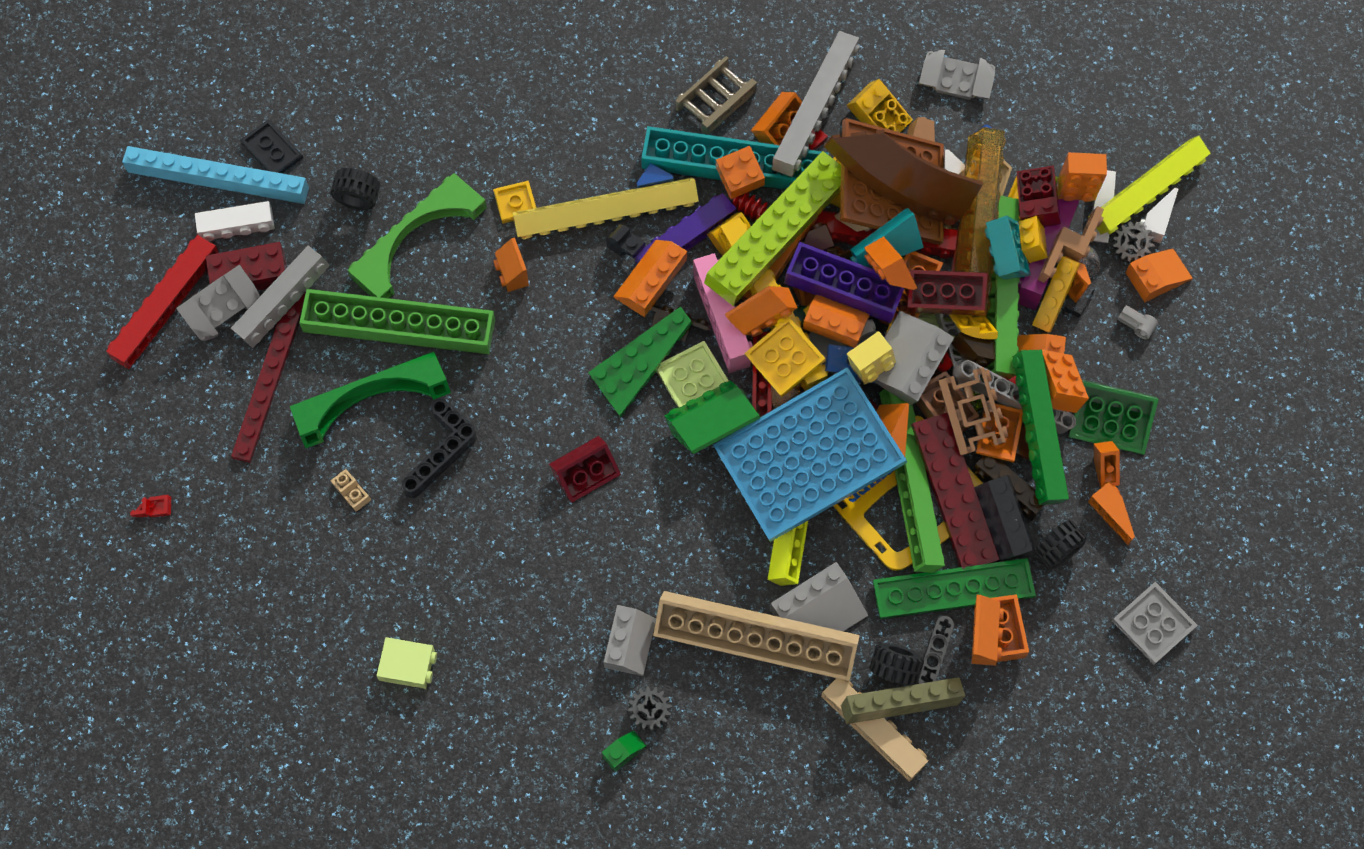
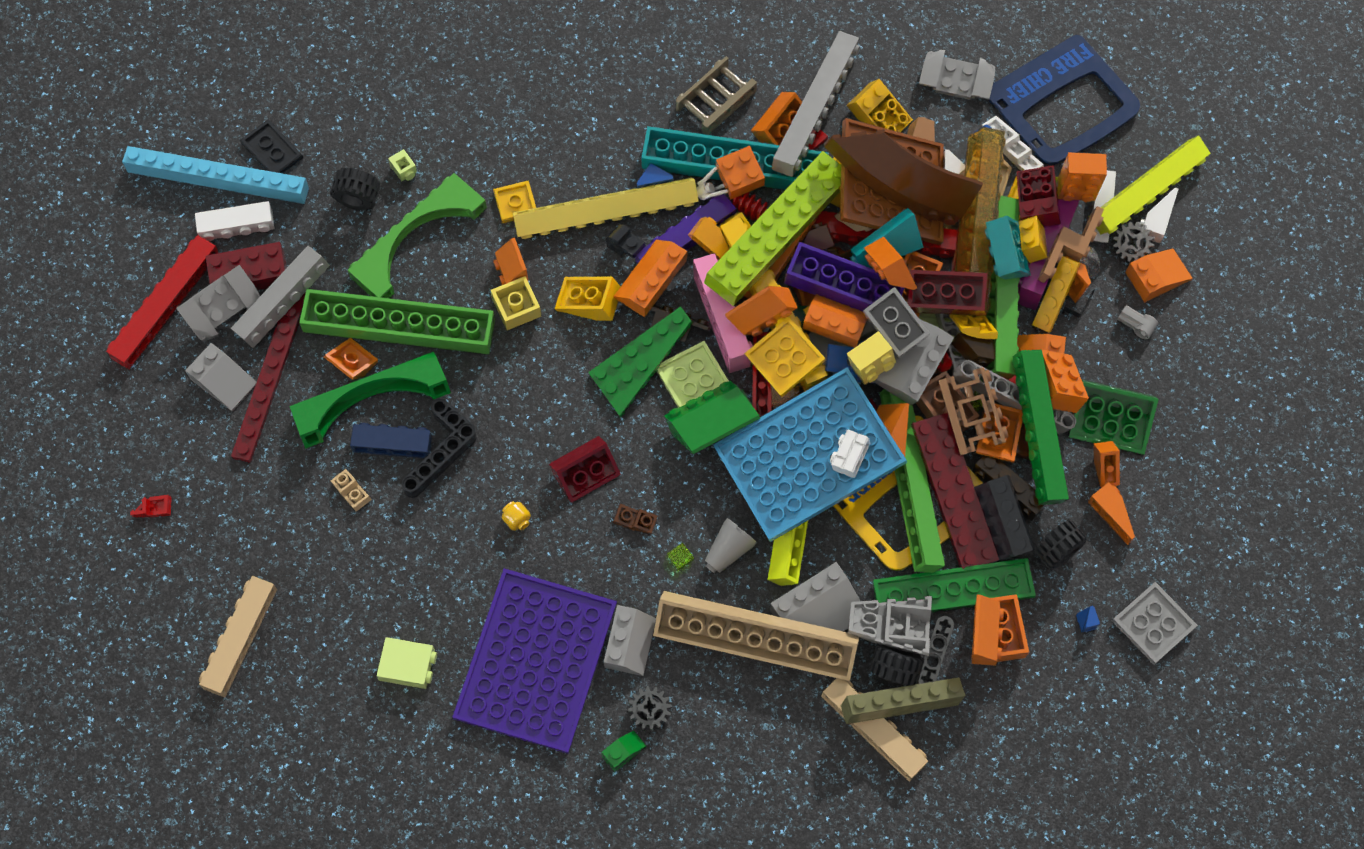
(221, 377): none -> light grey slope
(238, 636): none -> tan brick
(351, 359): none -> orange slope
(391, 440): none -> dark blue brick
(403, 165): none -> yellowish green brick
(516, 303): none -> light yellow brick
(516, 516): none -> yellow head
(535, 660): none -> dark purple plate
(588, 297): none -> yellow slope
(635, 519): none -> reddish brown slope
(680, 556): none -> clear neon green tile
(707, 190): none -> white plant
(709, 237): none -> light orange slope
(728, 546): none -> light grey cone
(850, 453): none -> white brick
(893, 623): none -> light grey wedge
(896, 322): none -> light grey brick
(1015, 149): none -> white slope
(1047, 75): none -> dark blue door
(1088, 619): none -> blue slope

